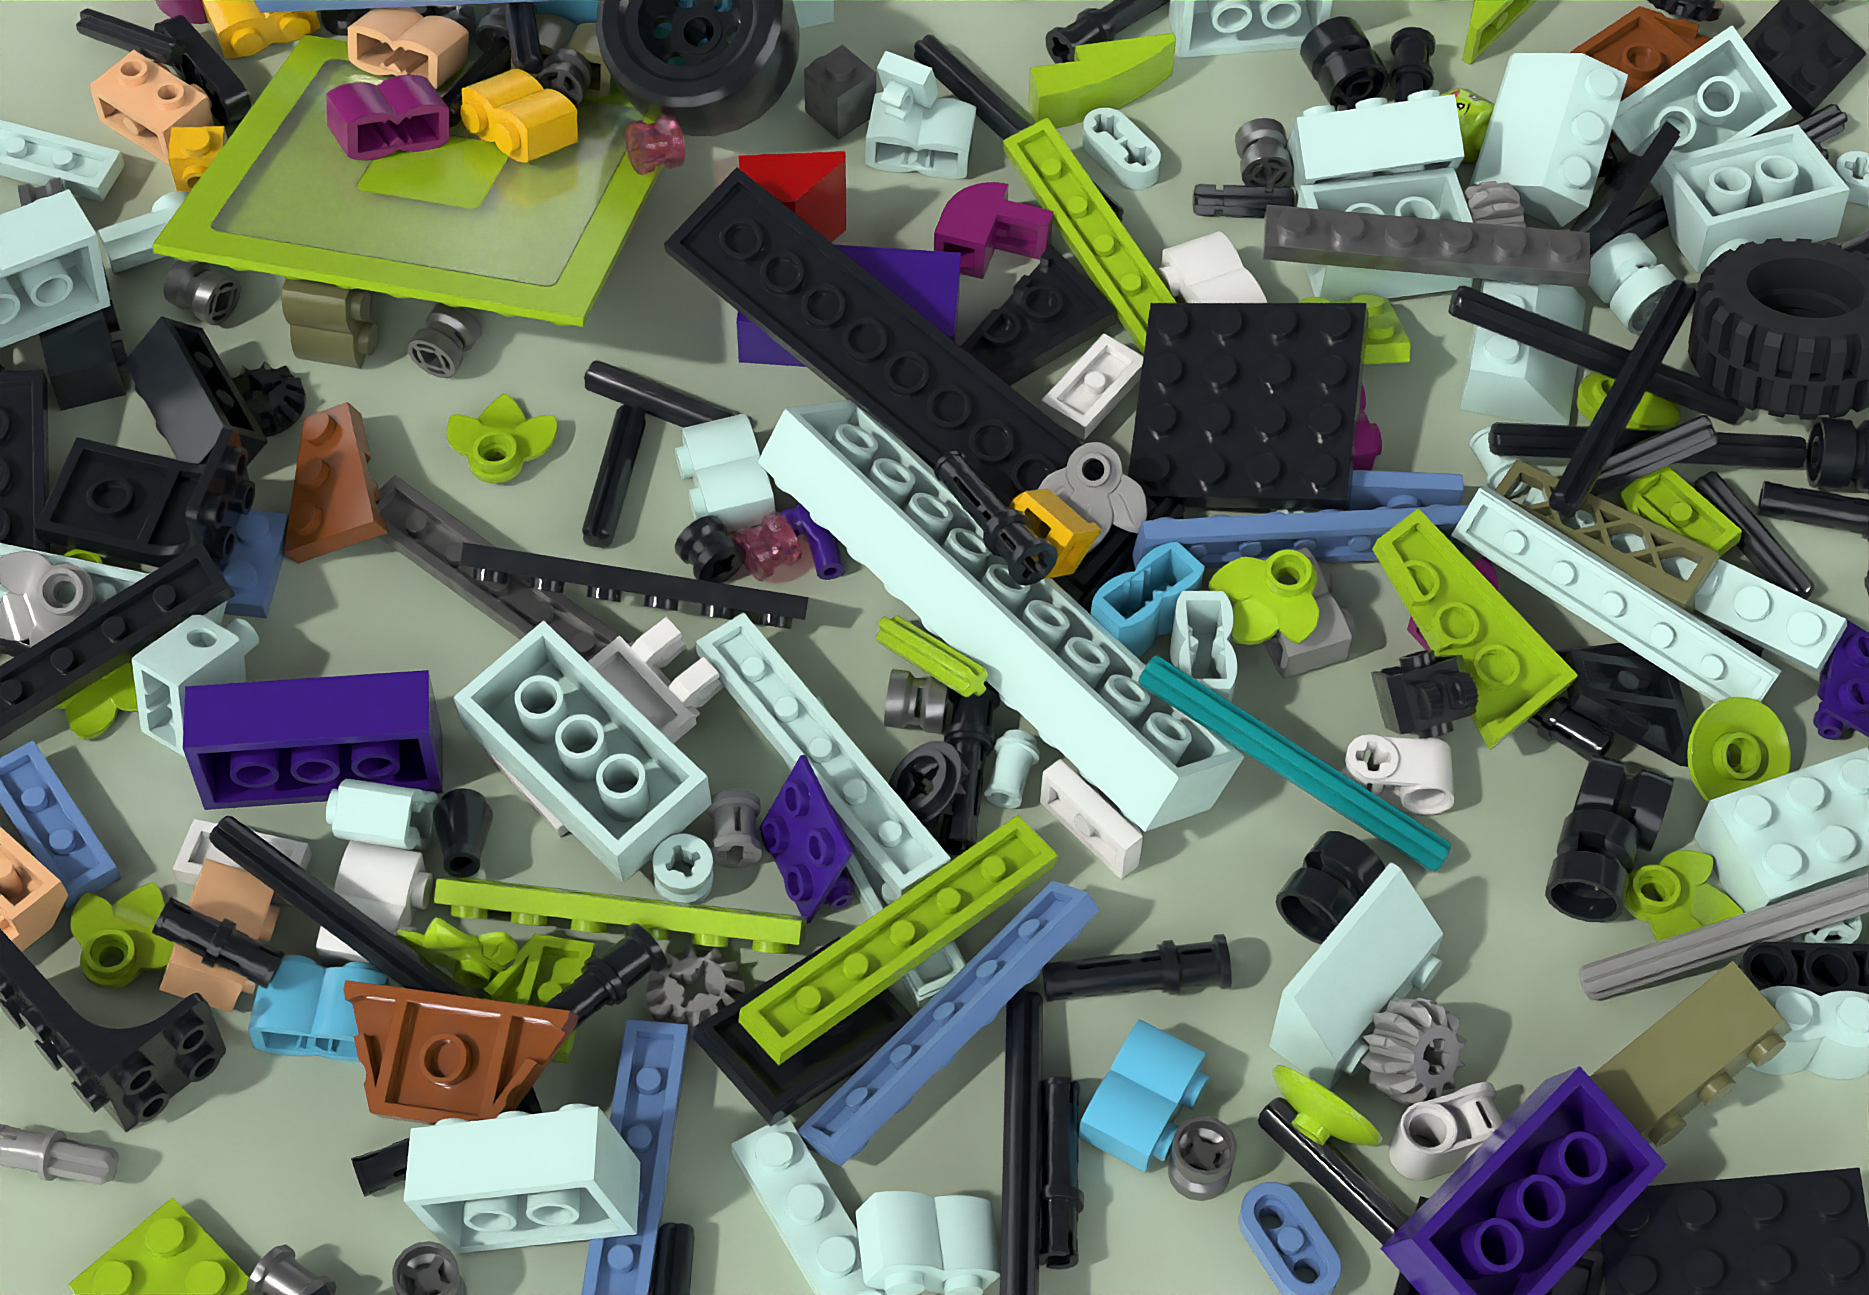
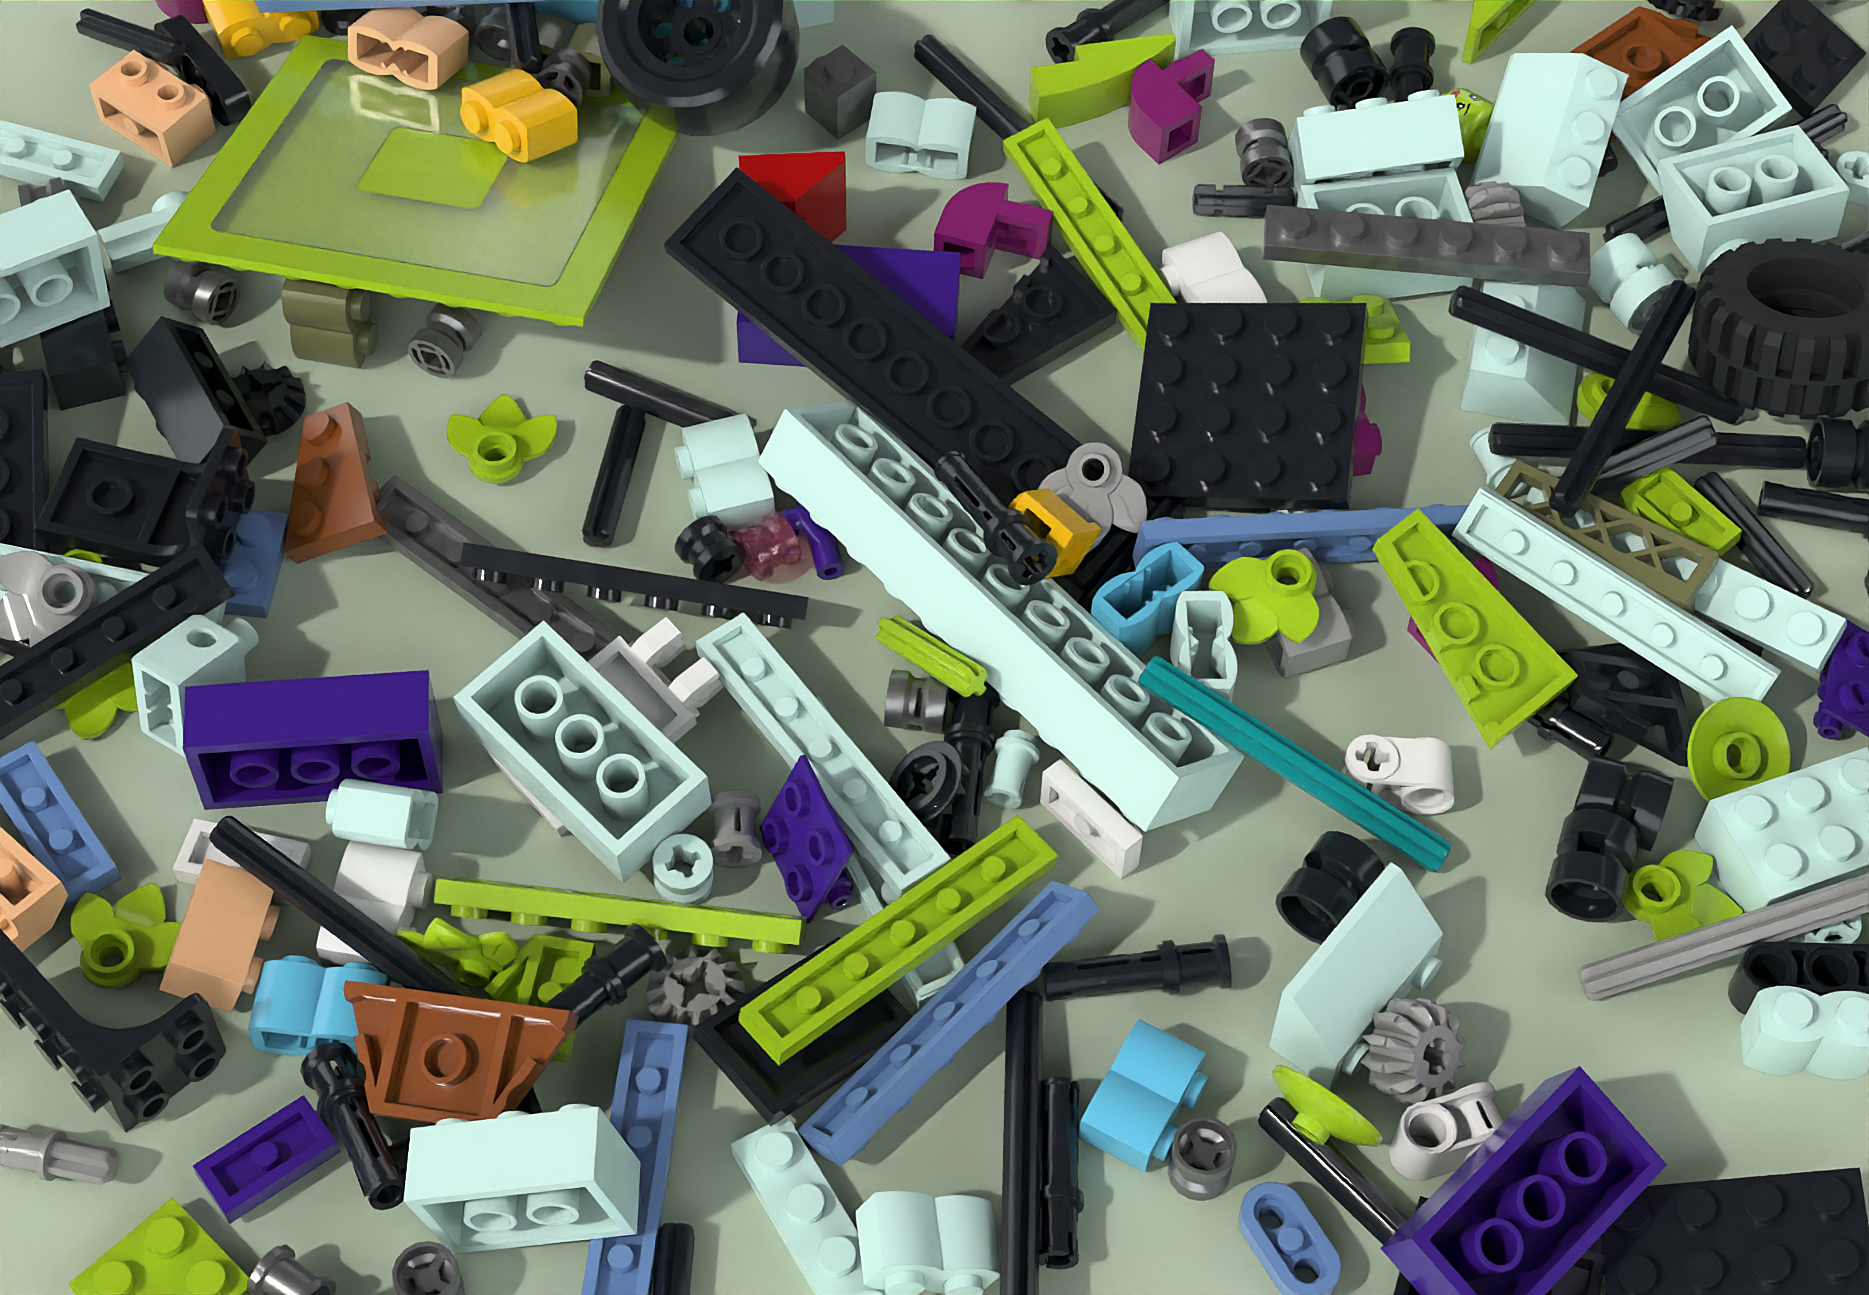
(192, 153): yellow brick -> none
(218, 942): black pin -> none
(266, 1159): none -> dark purple plate
(345, 1107): none -> black pin
(387, 117): magenta brick -> none
(462, 828): black cone -> none
(491, 63): black axle -> none
(655, 144): clear pink wheel -> none
(905, 84): light aqua tile -> none
(1093, 386): white plate -> none
(1127, 144): light aqua beam -> none
(1166, 104): none -> magenta brick
(1404, 489): medium blue plate -> none
(1425, 694): black hinge -> none
(1625, 186): black tile -> none
(1692, 1055): olive brick -> none

